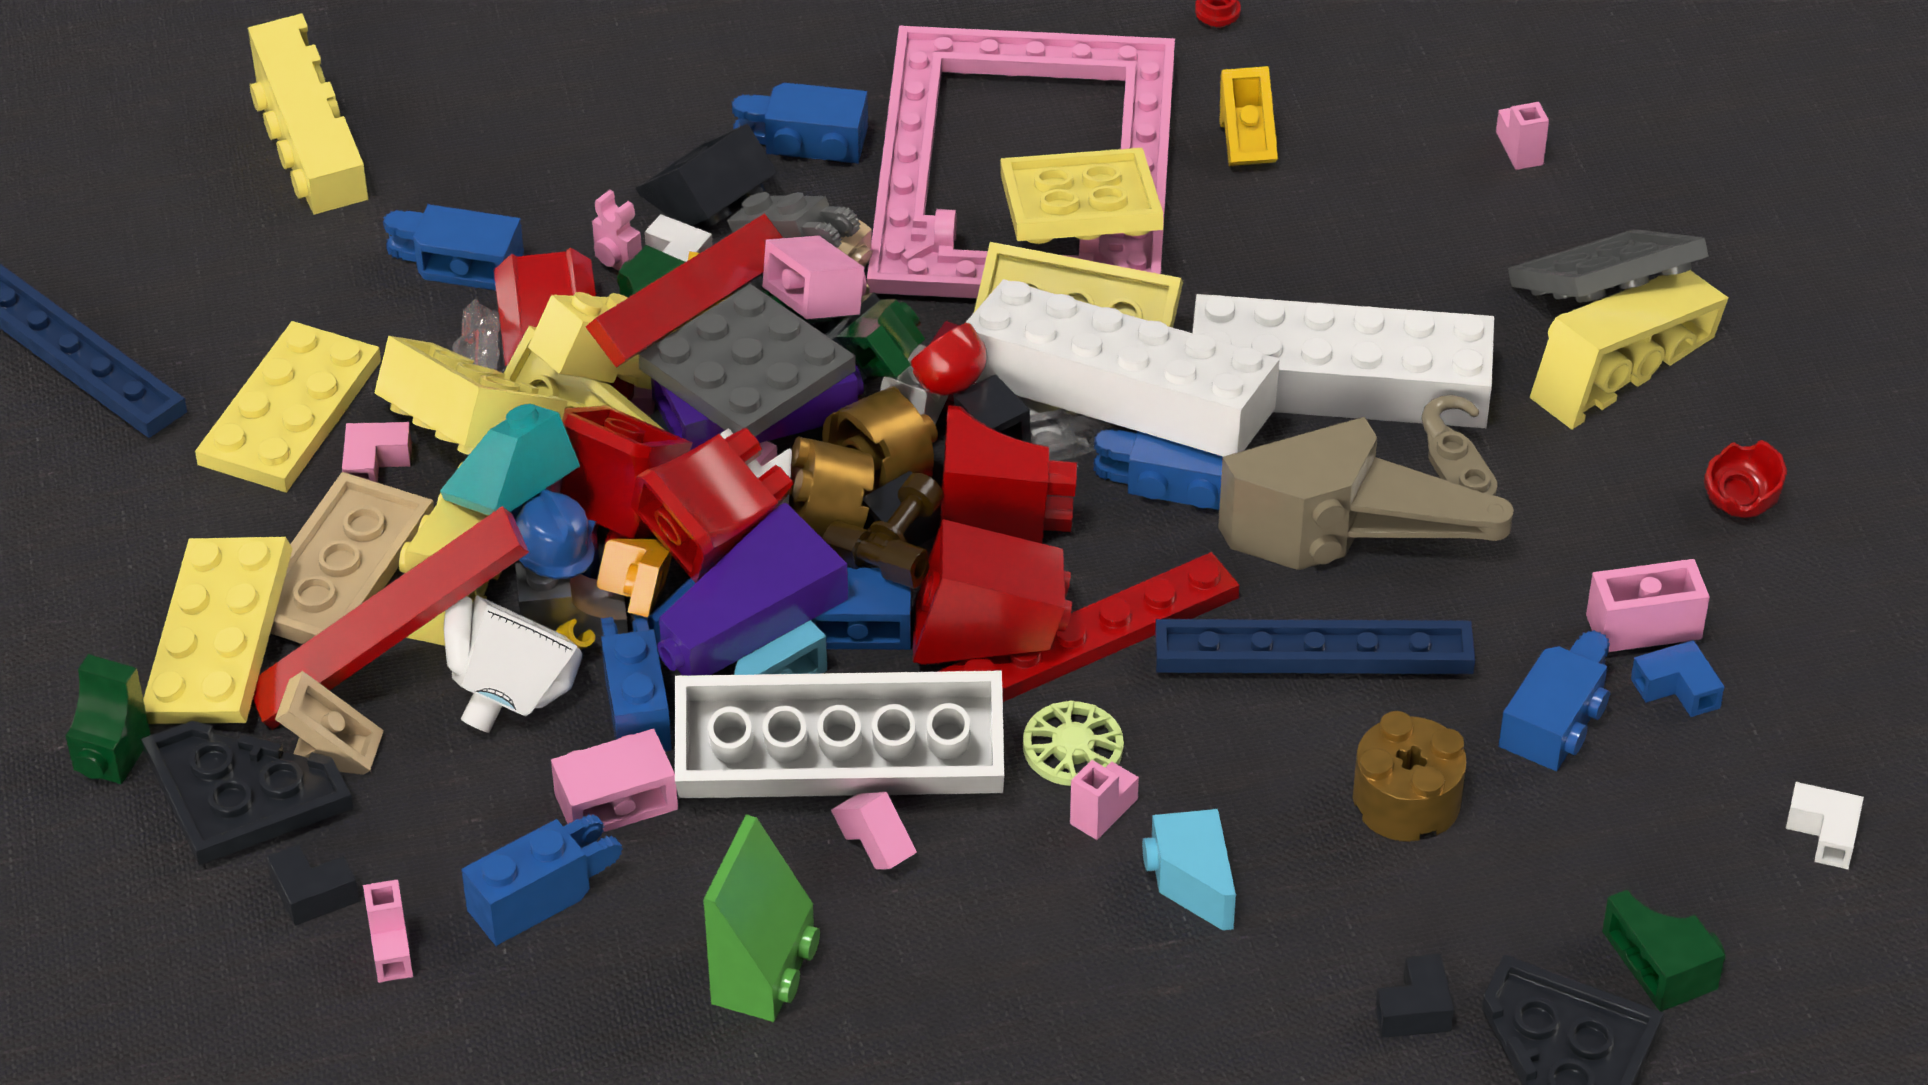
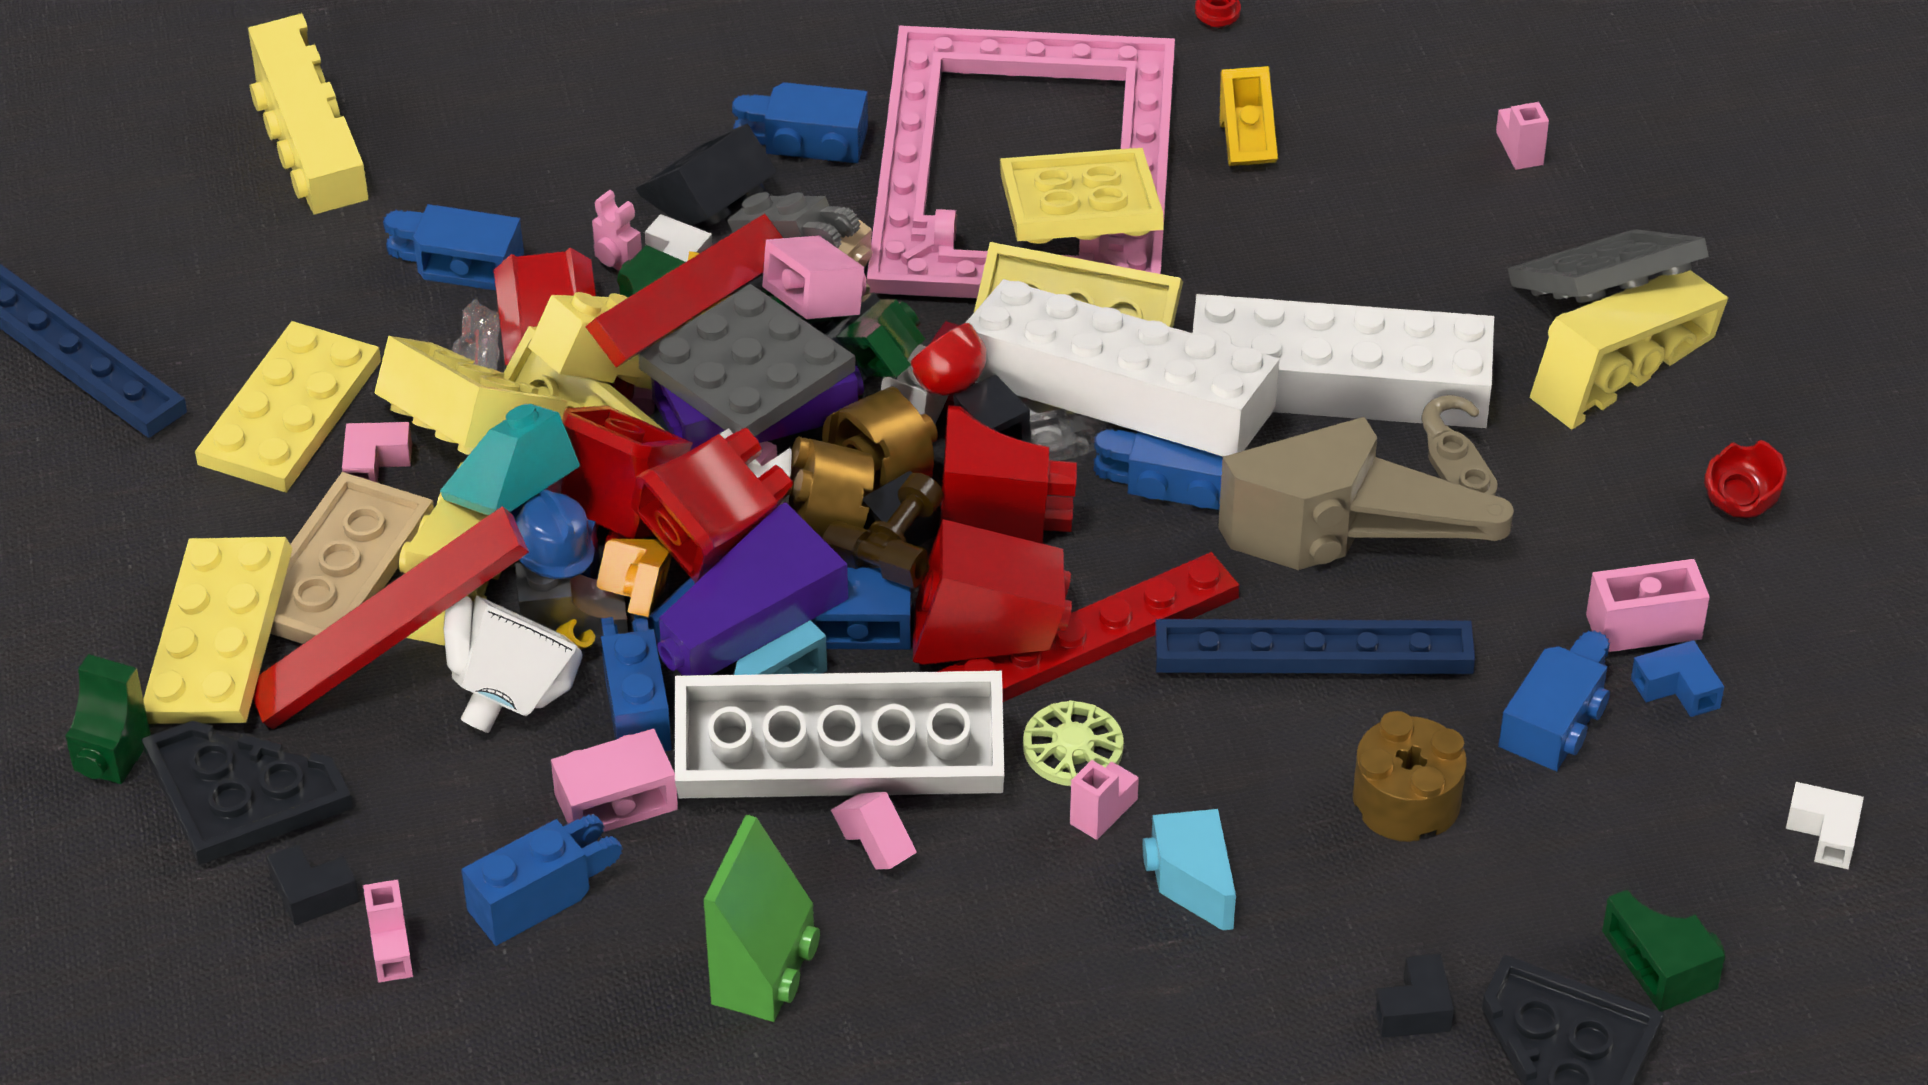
(328, 725): tan slope -> none

